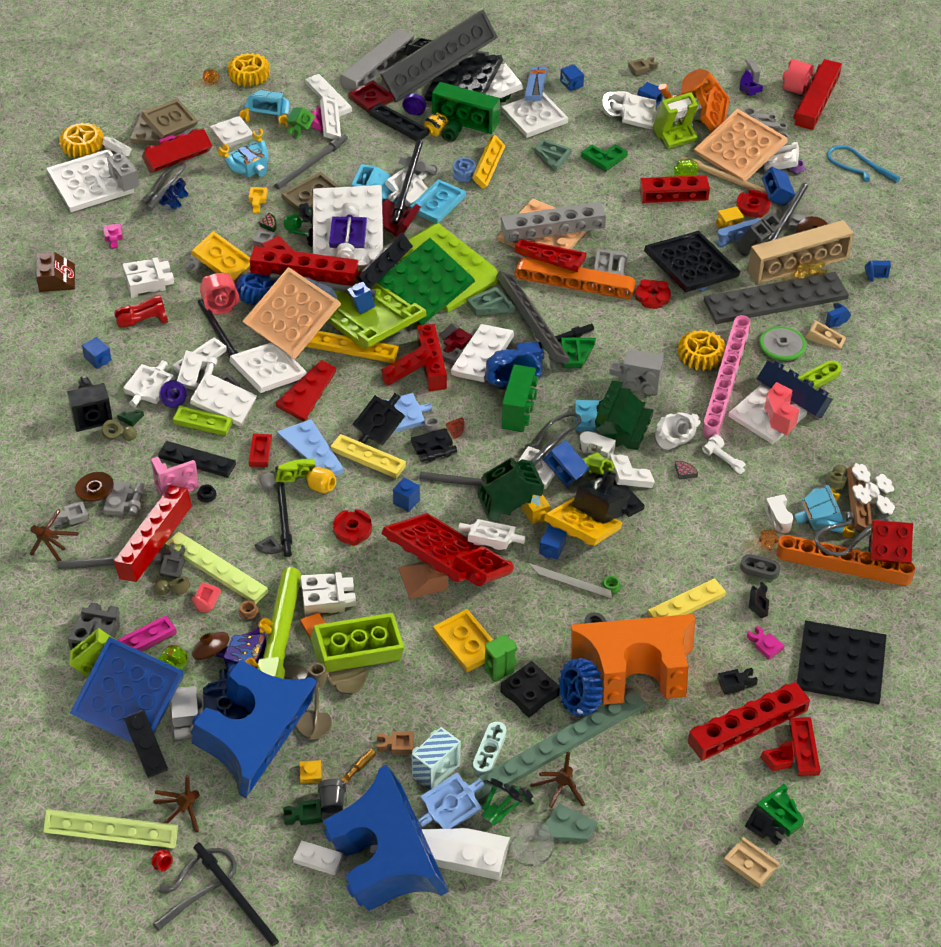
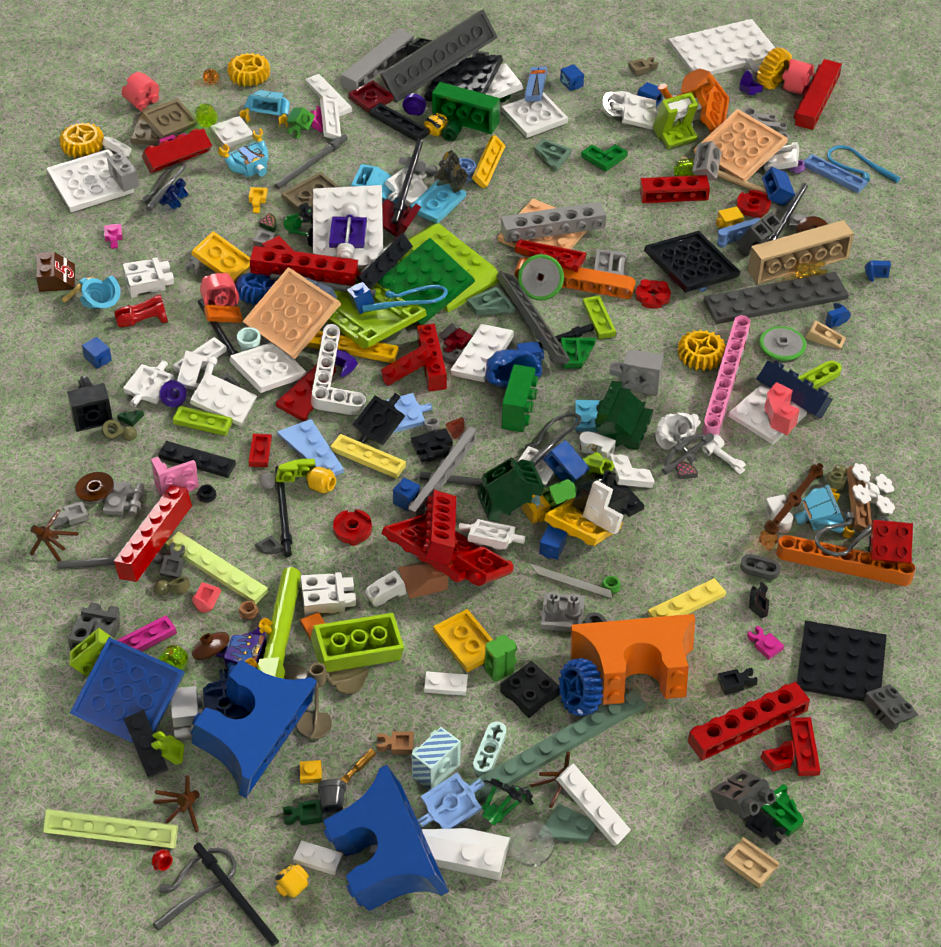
(96, 293): none -> medium azure helmet
(140, 90): none -> coral brick
(171, 747): none -> lime plate
(206, 115): none -> clear neon green head
(223, 313): none -> orange plate
(248, 338): none -> light aqua piece
(291, 881): none -> yellow head
(325, 374): none -> white beam
(346, 361): none -> dark purple plate
(379, 306): none -> dark azure piece
(385, 589): none -> white leg
(440, 527): none -> red brick
(445, 470): none -> light grey plate
(446, 683): none -> white plate
(451, 172): none -> clear smoke plate
(542, 265): none -> light grey wheel
(559, 492): none -> bright green brick
(561, 611): none -> light grey plate
(593, 804): none -> white plate
(598, 510): none -> white plate
(599, 317): none -> lime plate
(705, 439): none -> dark grey piece
(707, 160): none -> light grey brick
(722, 47): none -> white plate
(743, 796): none -> dark grey hips
(773, 68): none -> yellow gear
(794, 499): none -> reddish brown piece
(835, 173): none -> medium blue tile
(890, 705): none -> dark grey hinge

